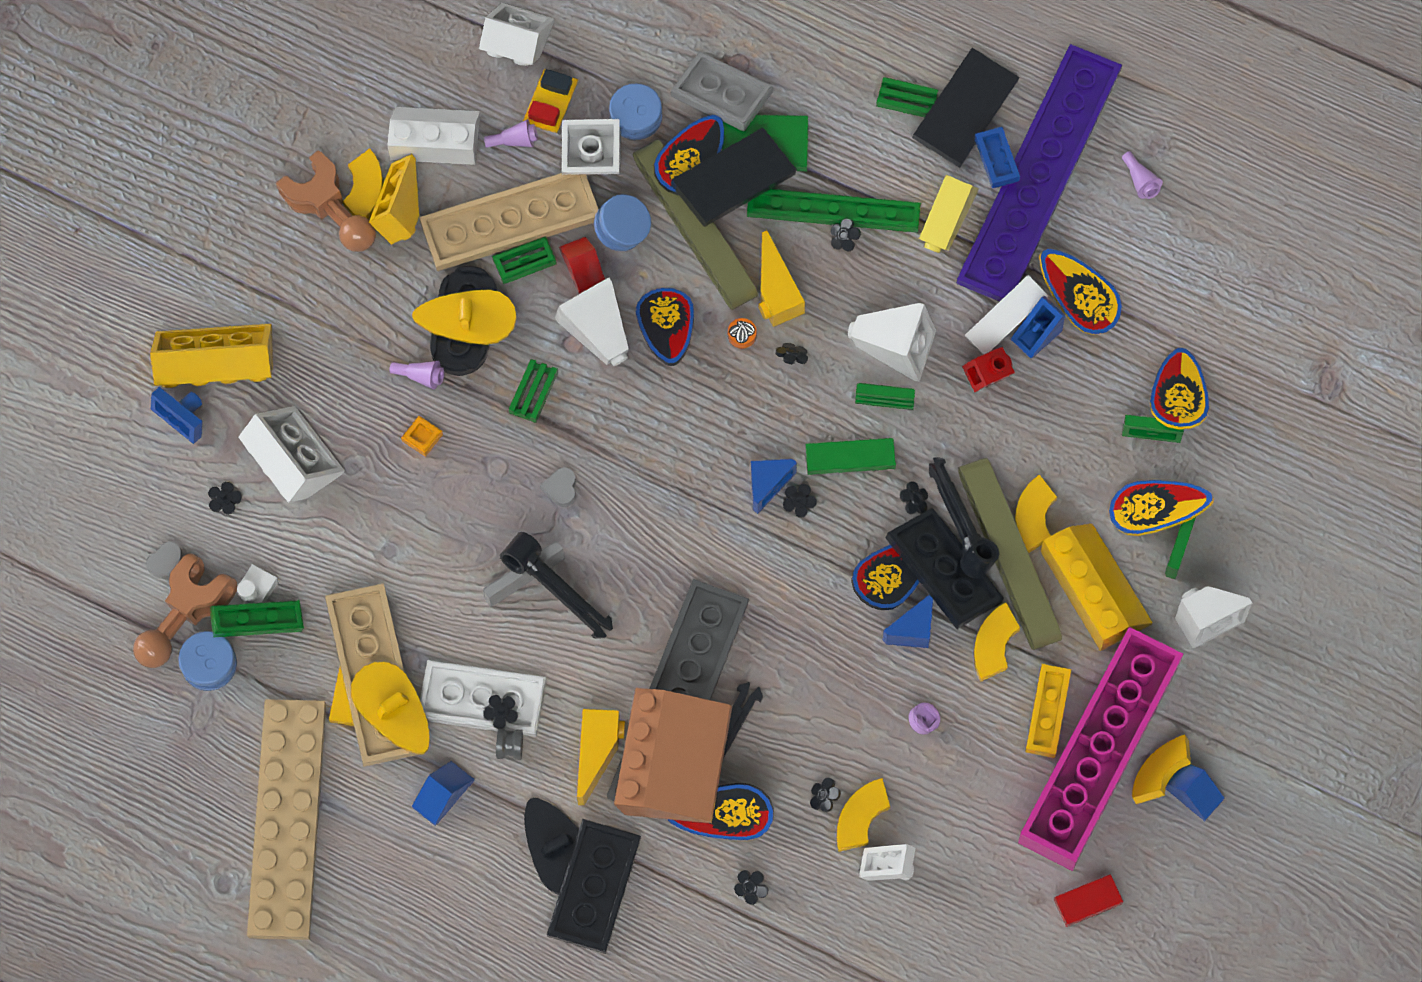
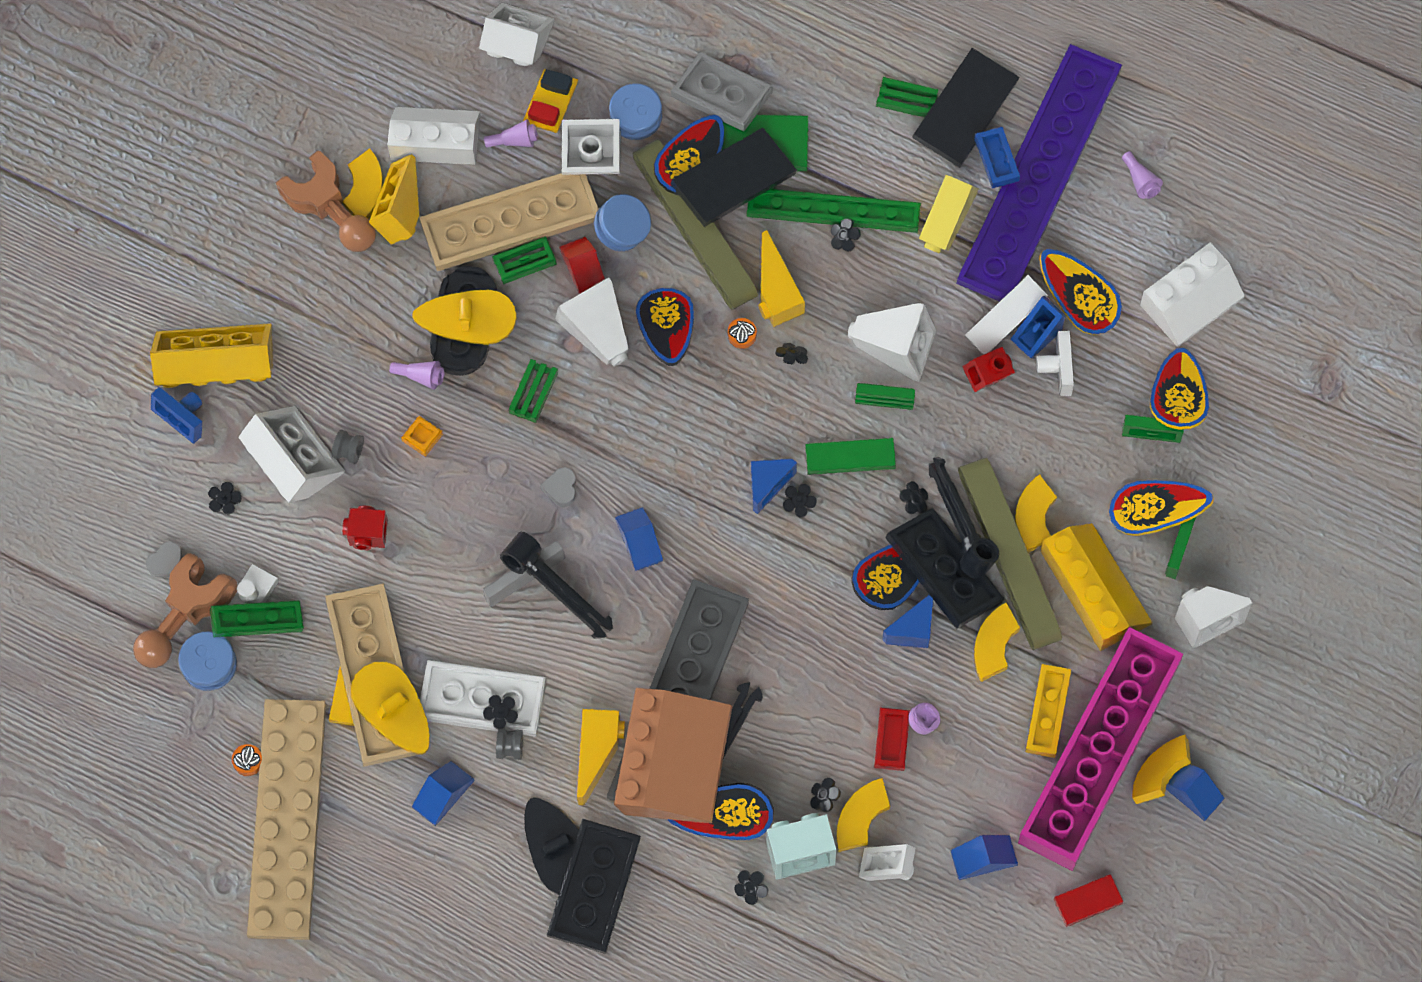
(247, 760): none -> tile
(347, 446): none -> dark grey wheel
(366, 527): none -> red brick
(639, 538): none -> blue slope
(801, 845): none -> light aqua brick
(892, 739): none -> red tile
(983, 856): none -> blue slope
(1059, 363): none -> white tile
(1192, 295): none -> white slope

